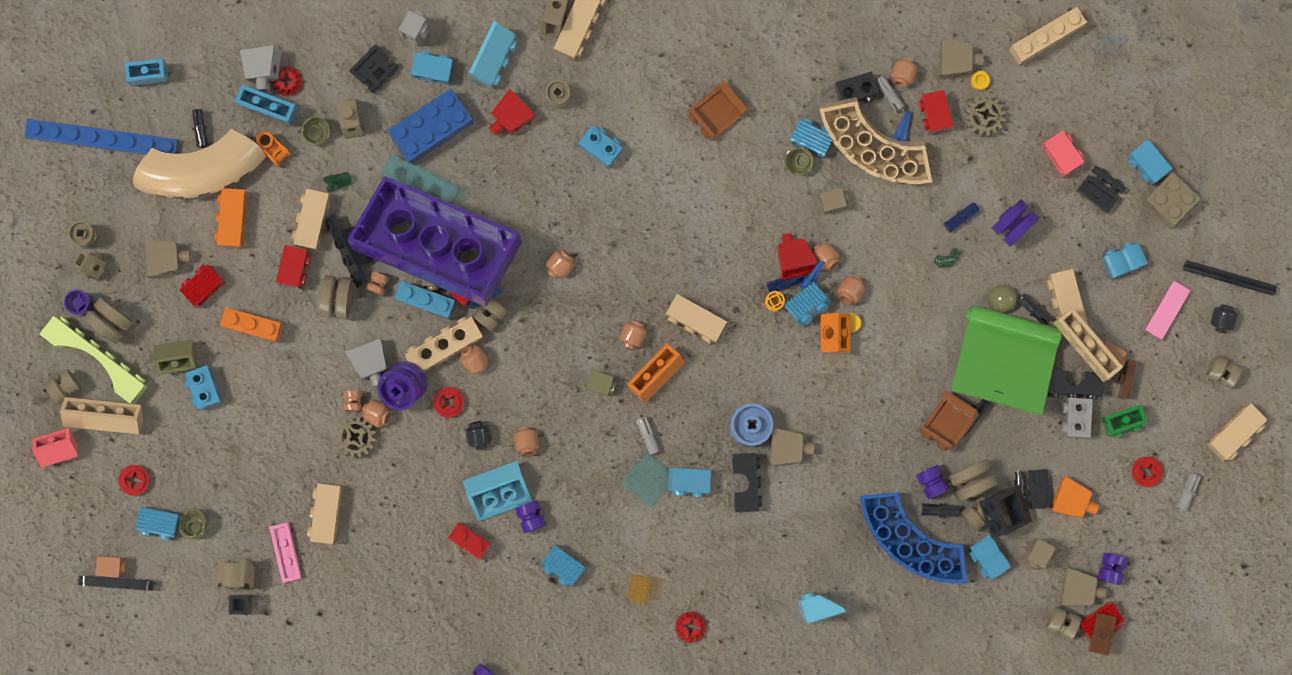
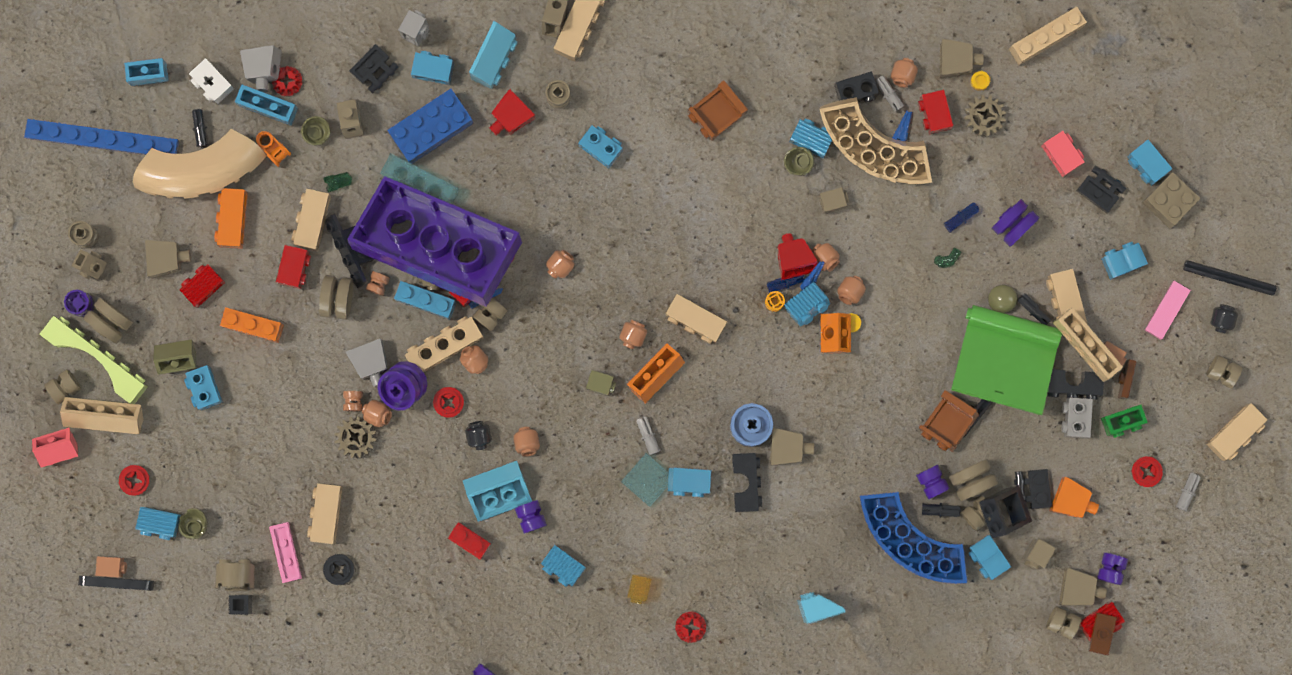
(202, 74): none -> white brick
(329, 568): none -> black gear

